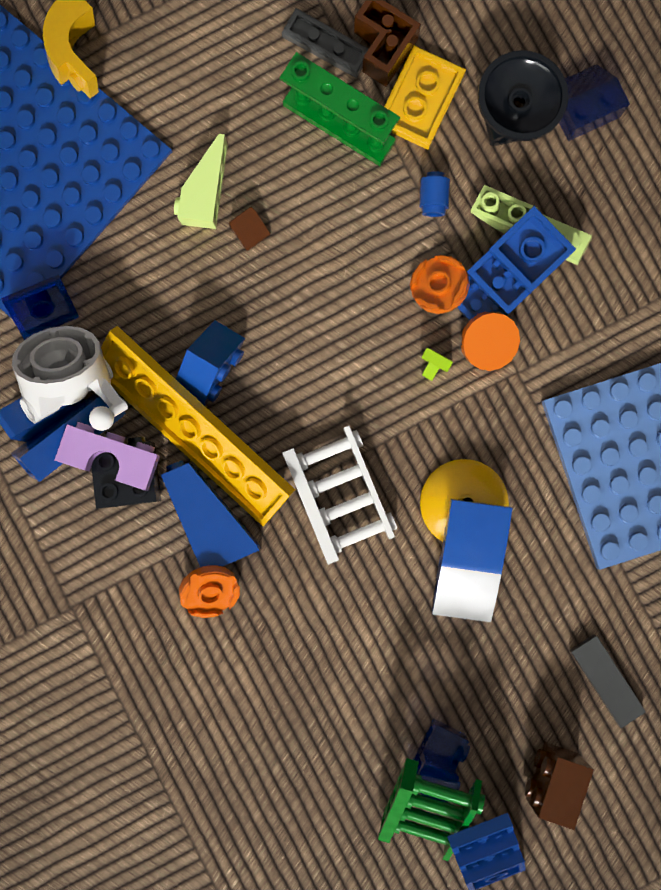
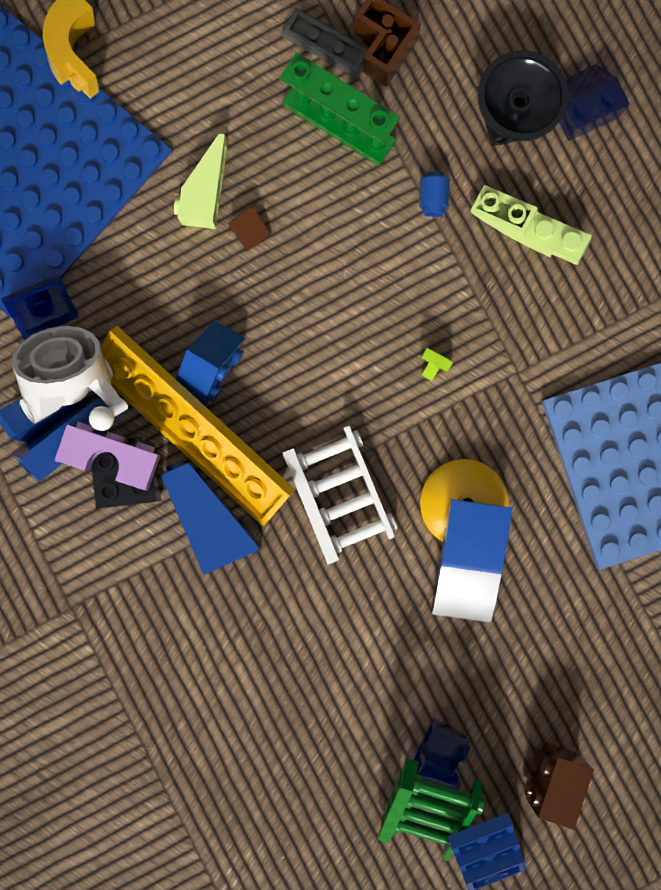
(209, 591): orange tile -> none
(423, 95): yellow tile -> none
(440, 284): orange tile -> none
(490, 340): orange tile -> none
(515, 265): blue slope -> none
(607, 681): dark grey tile -> none

